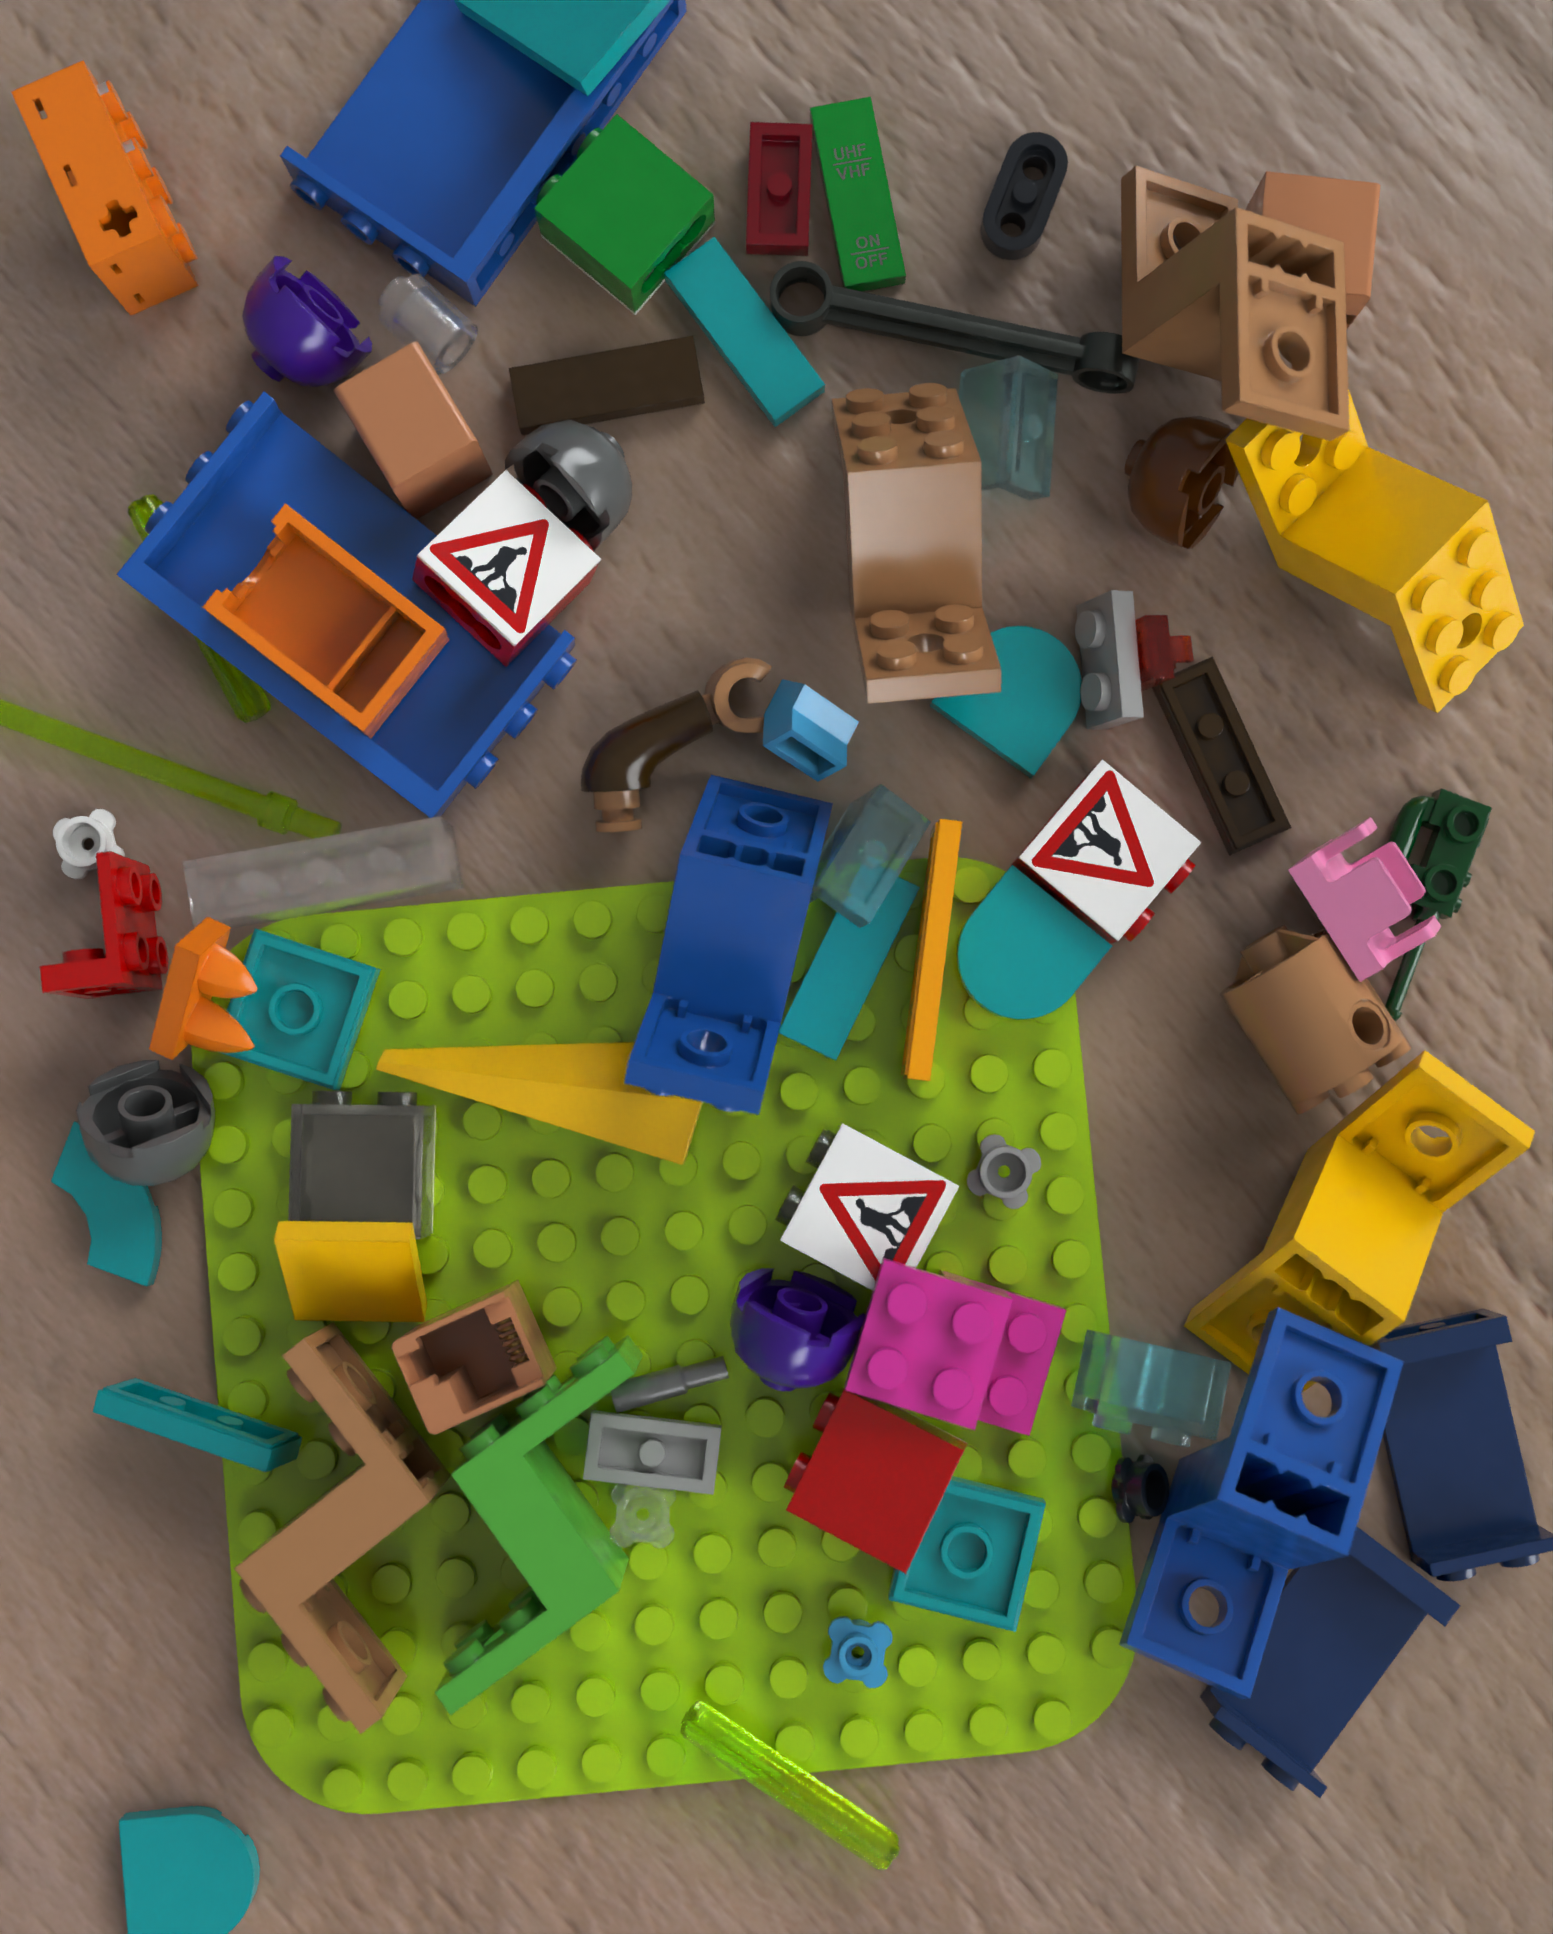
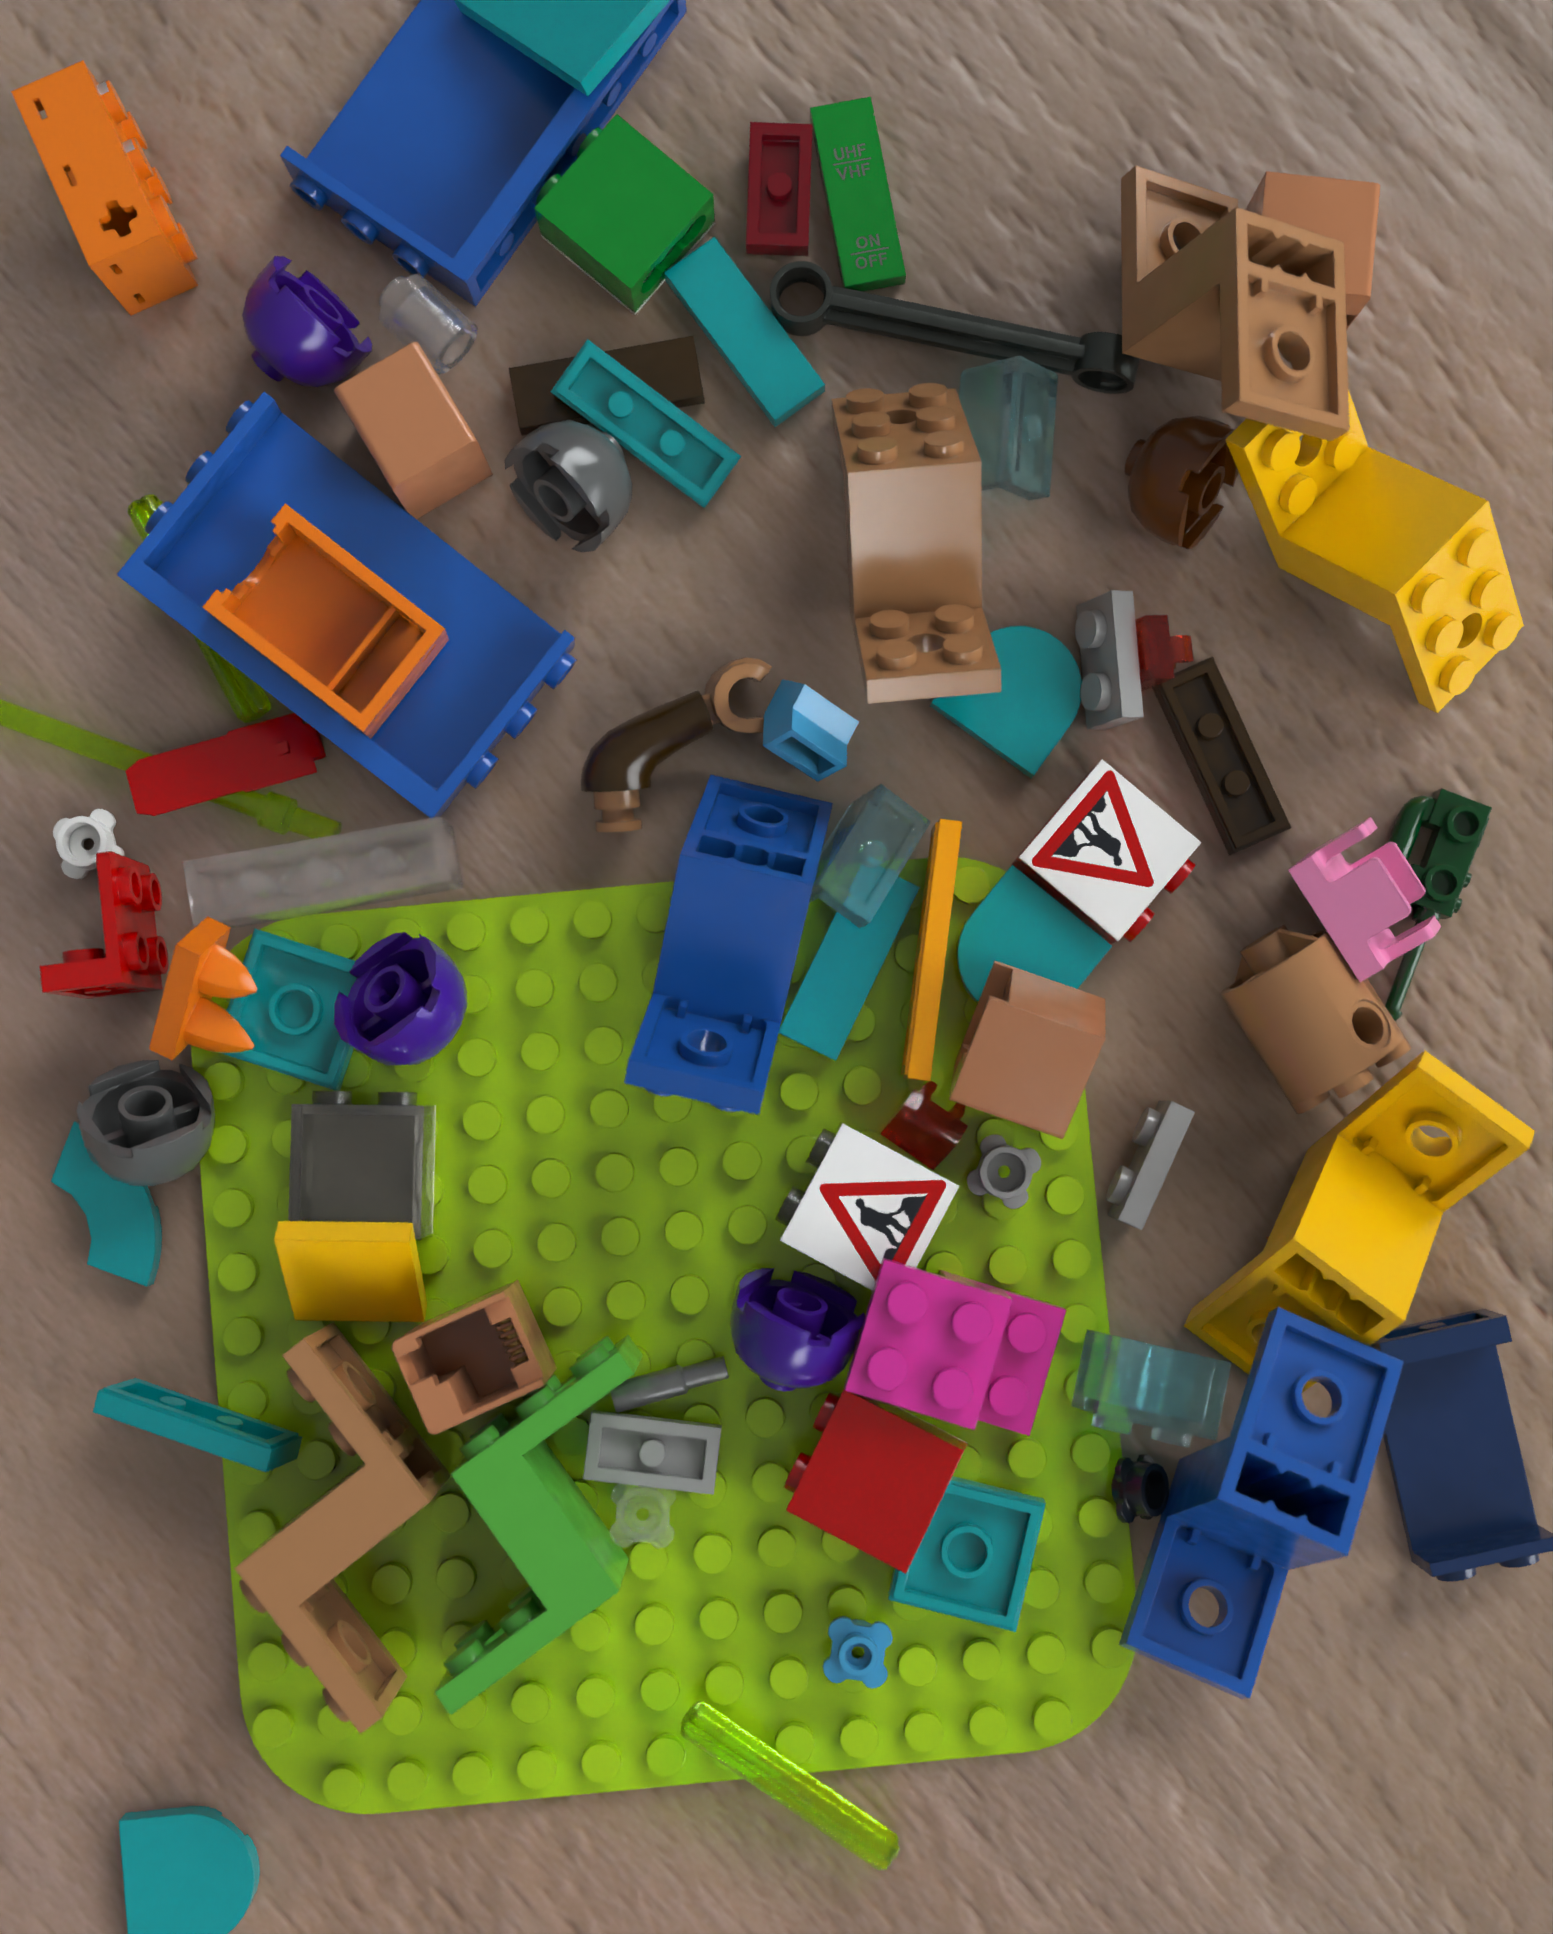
(225, 765): none -> red piece
(403, 1001): none -> dark purple cylinder
(505, 567): piece -> none
(559, 1085): yellow wedge -> none
(645, 424): none -> teal tile
(925, 1127): none -> clear red tile
(1024, 200): black plate -> none
(1029, 1049): none -> nougat piece
(1159, 1138): none -> light grey plate
(1324, 1655): dark blue panel -> none

